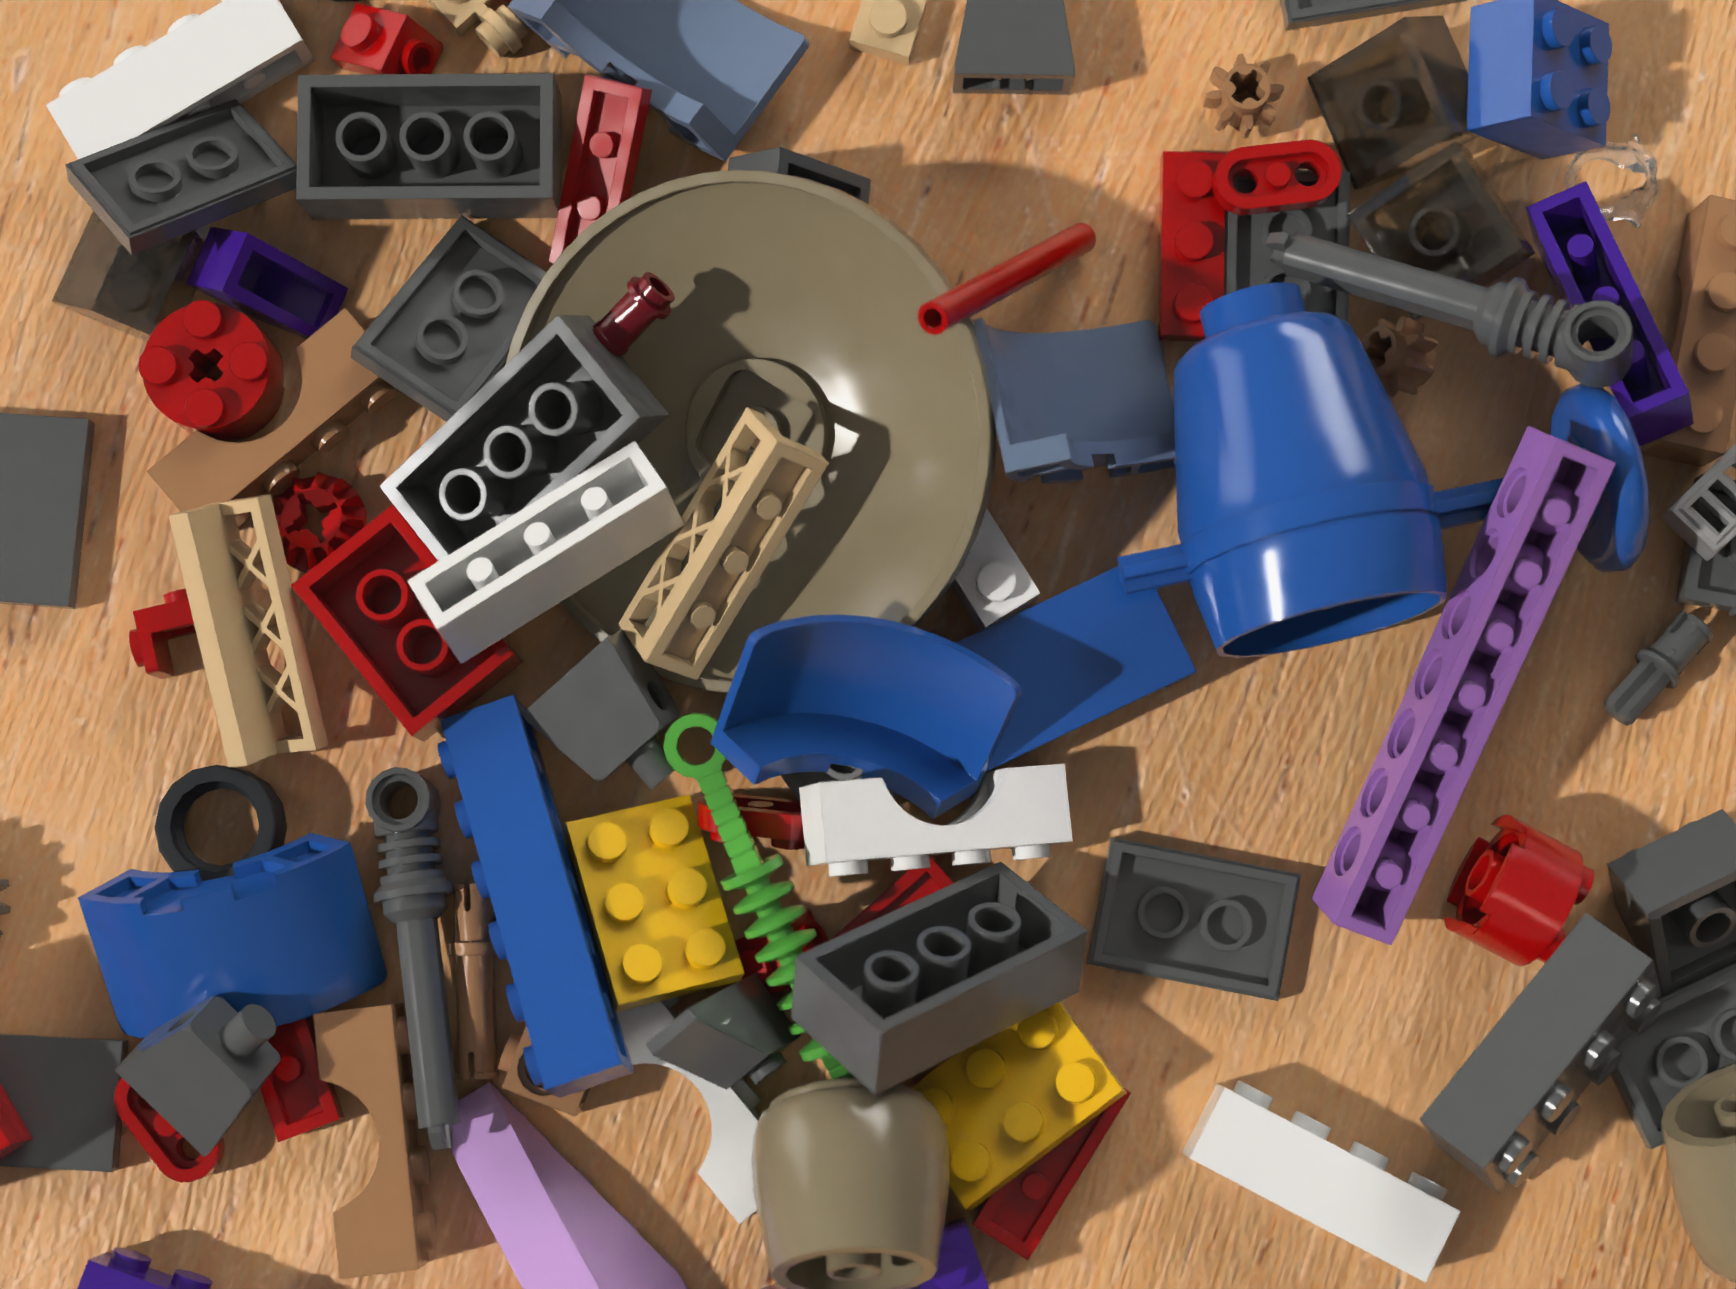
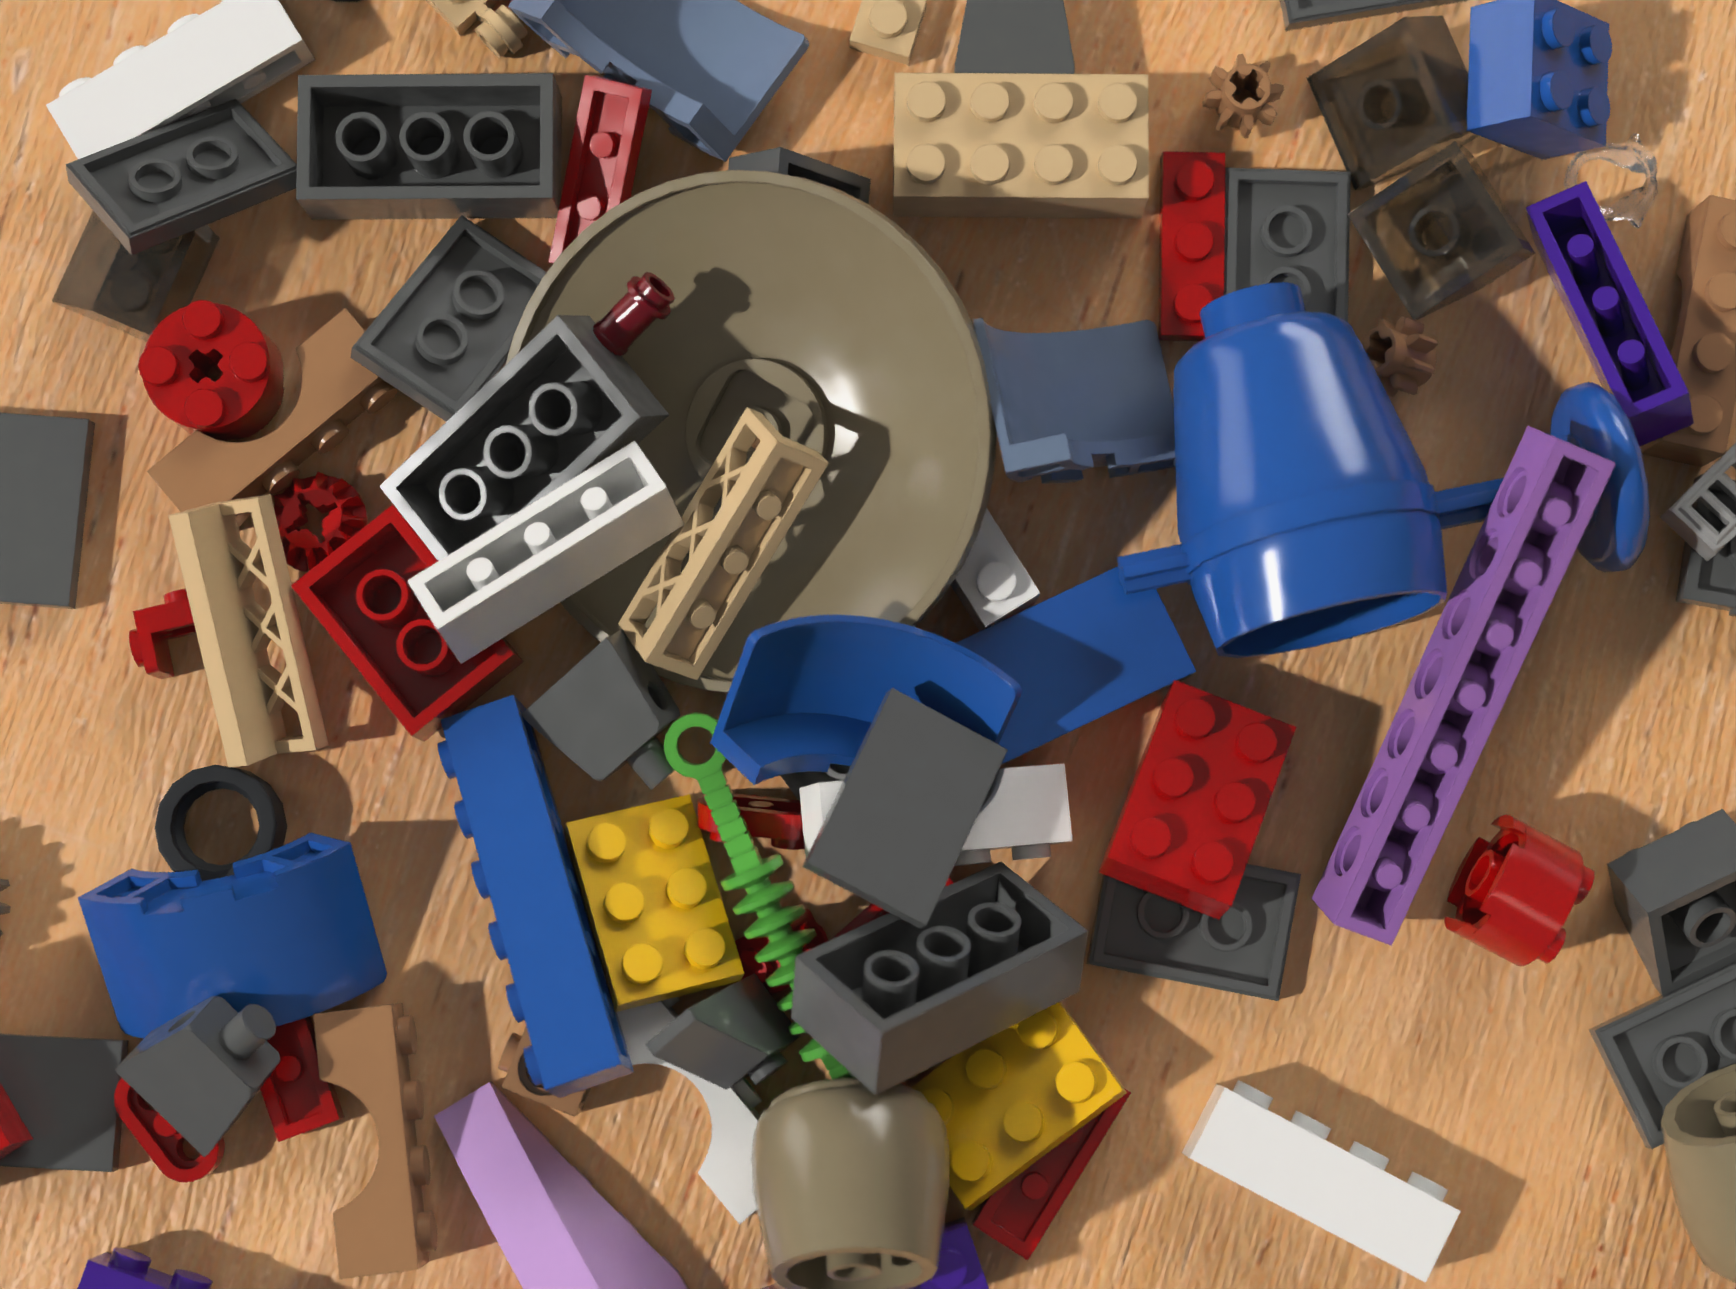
(265, 282): dark purple slope -> none
(385, 43): red bracket -> none
(414, 900): dark grey piece -> none
(474, 984): medium nougat pin -> none
(905, 808): none -> dark grey tile
(1005, 279): red piece -> none
(1020, 145): none -> tan brick
(1197, 800): none -> red brick
(1274, 179): red plate -> none
(1501, 316): dark grey piece -> none
(1545, 1055): dark grey brick -> none
(1658, 667): dark grey axle -> none

